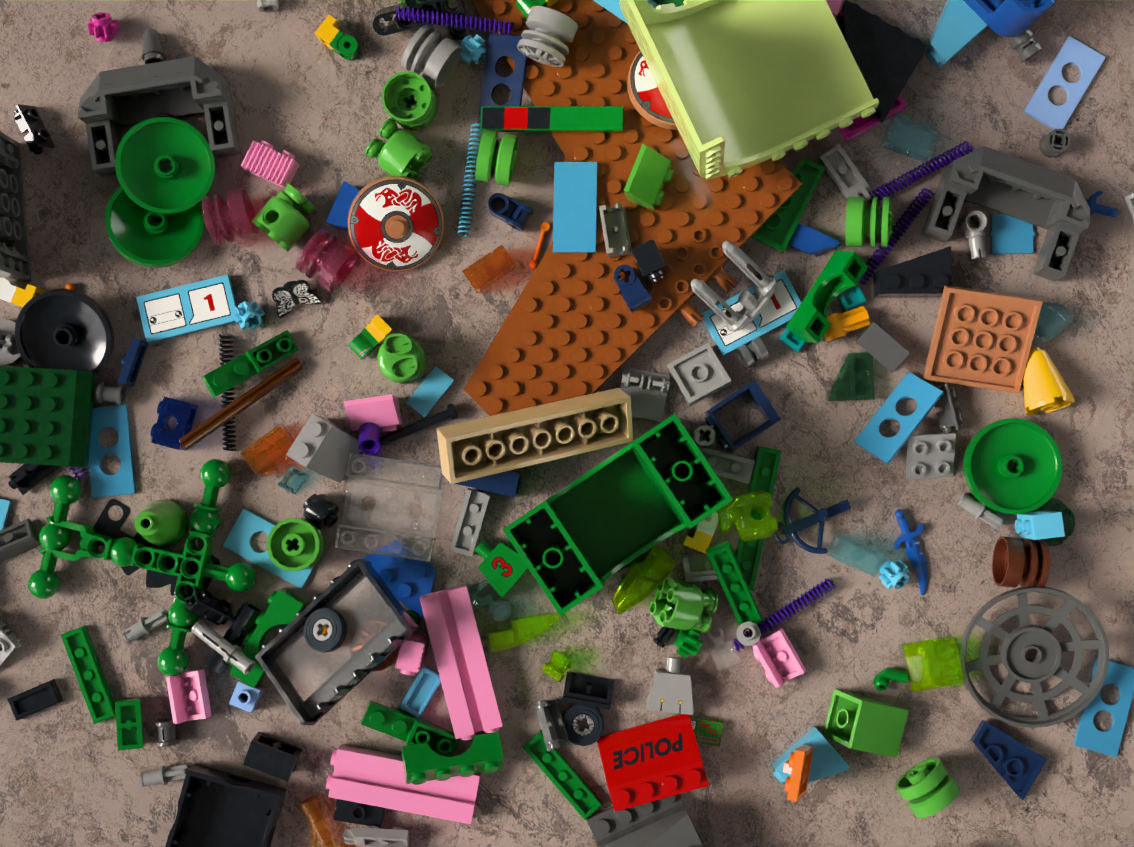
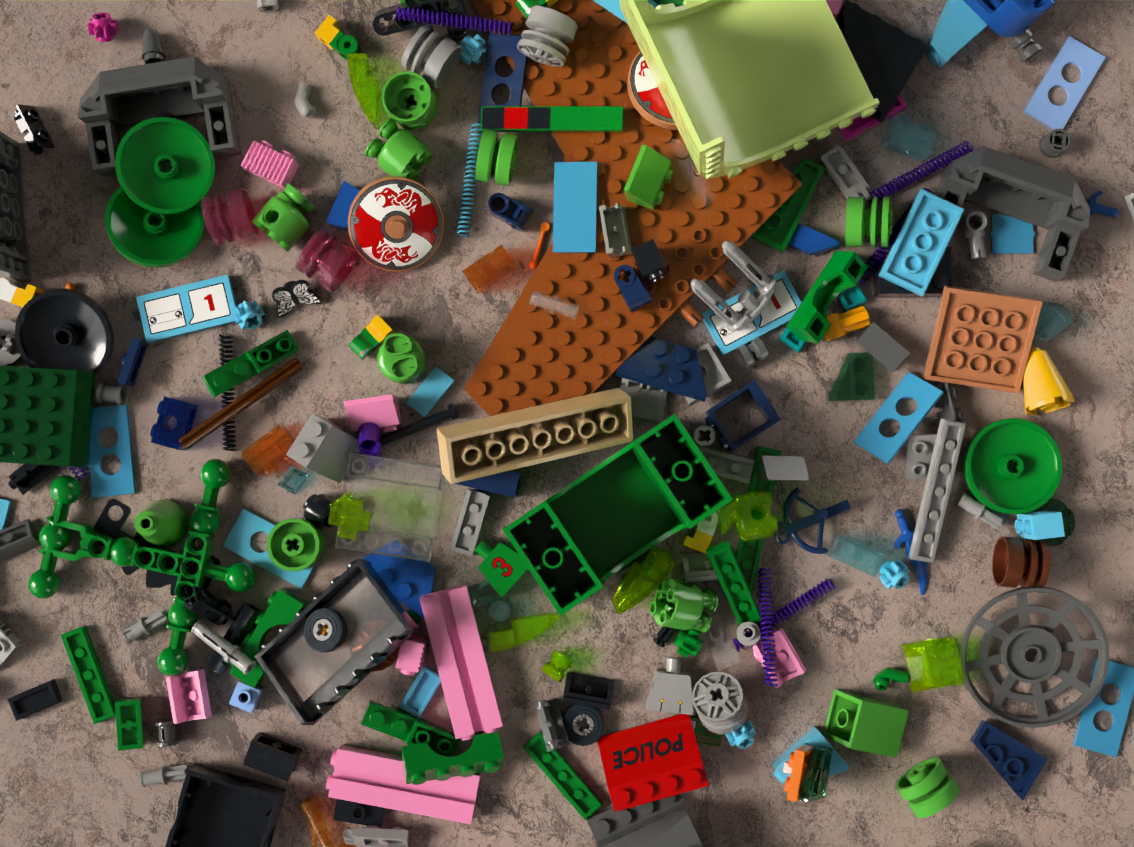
(302, 103): none -> light grey arm
(349, 522): none -> clear neon green piece
(364, 87): none -> clear neon green slope
(554, 304): none -> clear pin
(666, 368): none -> dark blue wing
(720, 715): none -> light grey wheel
(743, 736): none -> medium azure gear
(766, 626): none -> dark purple piece
(783, 468): none -> dark grey slope
(817, 775): none -> clear green wing
(921, 242): none -> medium azure tile
(937, 490): none -> light grey tile

